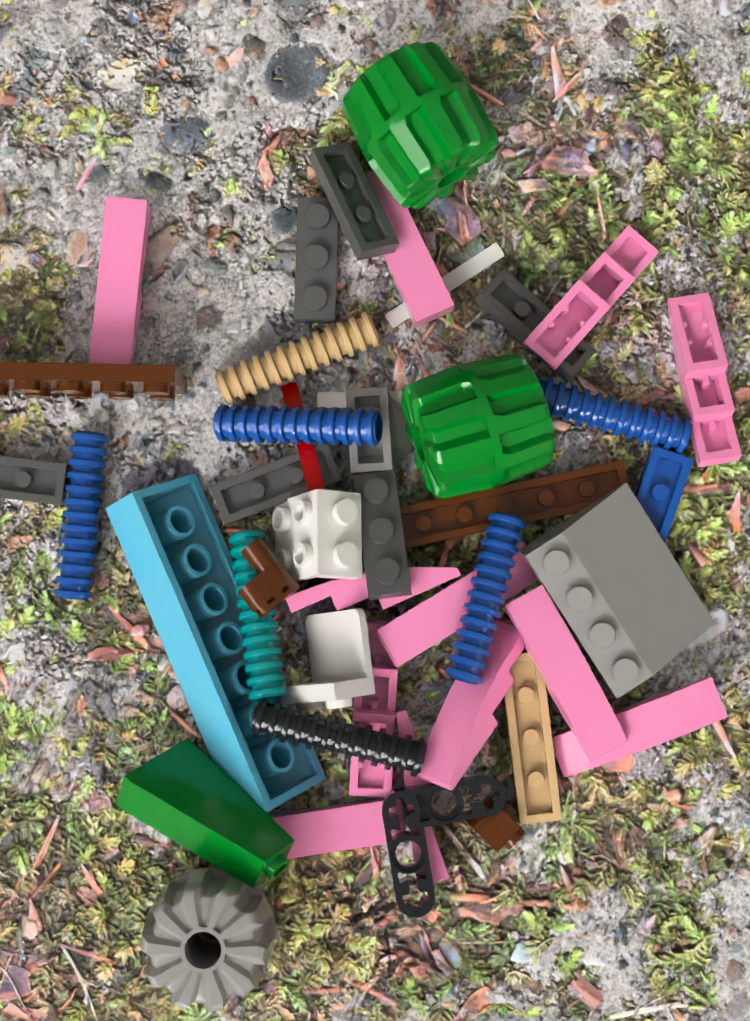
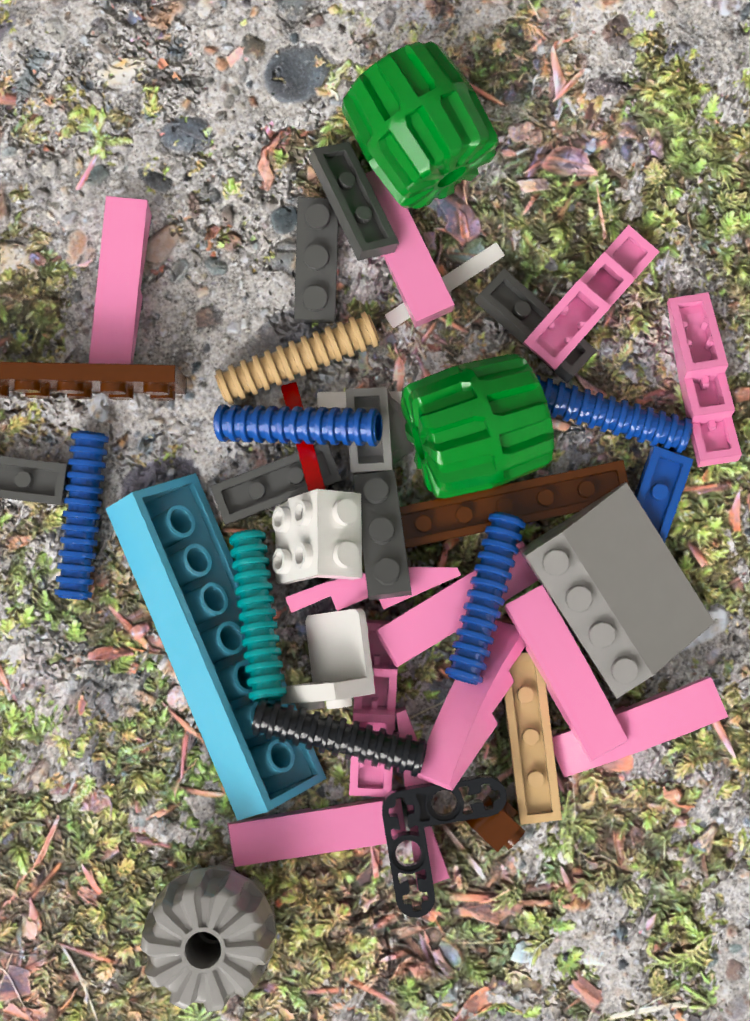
(207, 813): green slope -> none
(273, 581): reddish brown piece -> none

